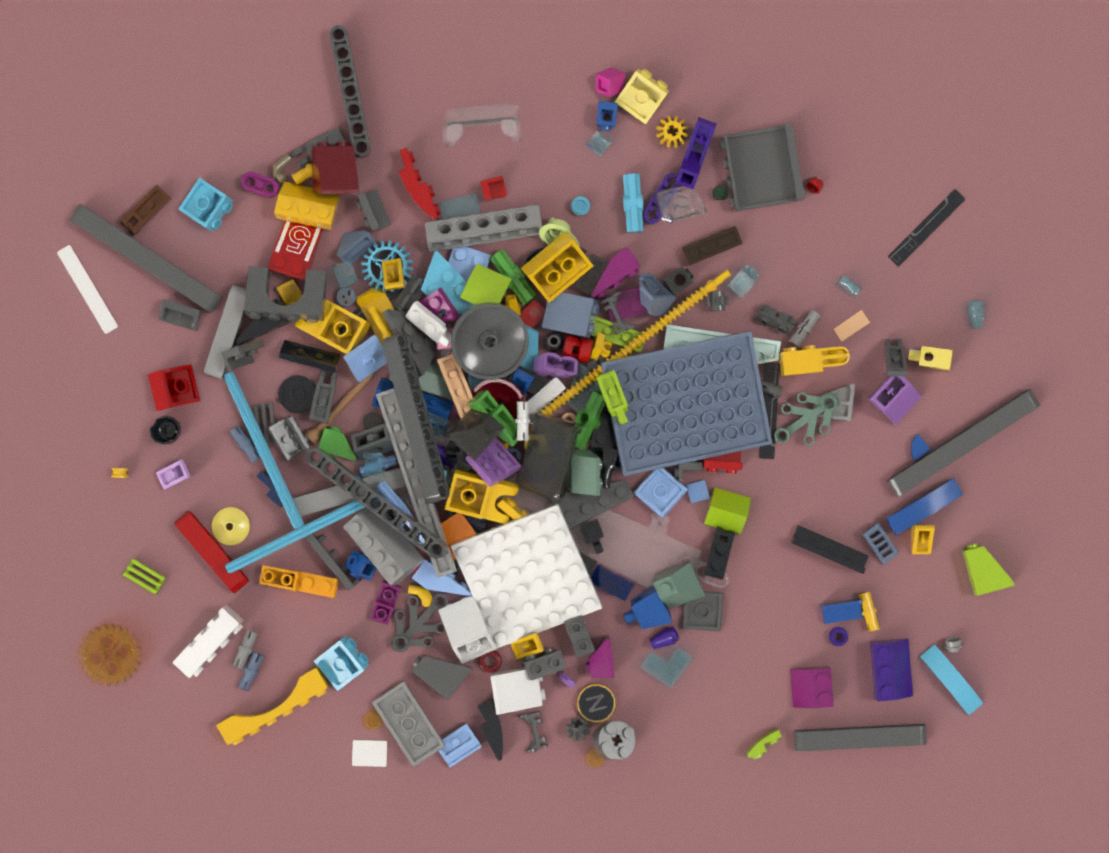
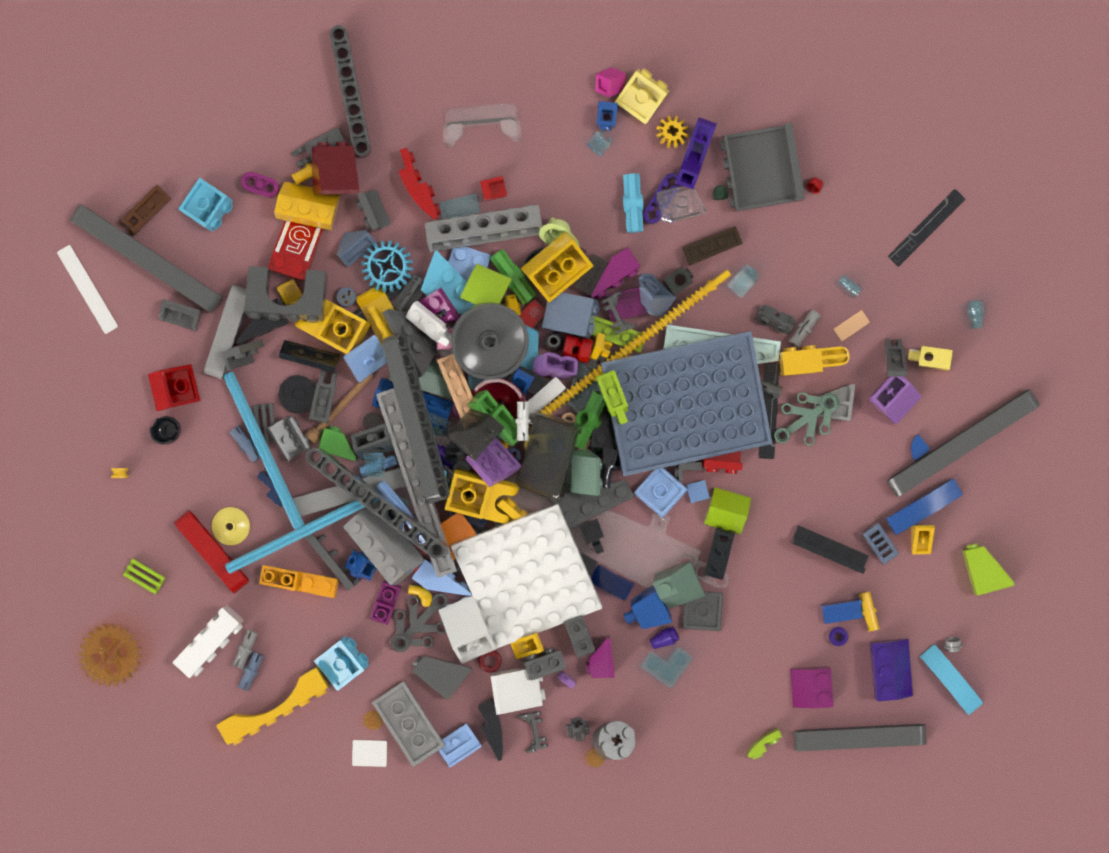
(173, 474): lavender slope -> none
(278, 169): dark tan arm -> none
(345, 274): clear light blue panel -> none
(393, 274): yellow slope -> none
(580, 205): medium azure plate -> none
(596, 702): black tile -> none
(717, 301): dark grey gear -> none

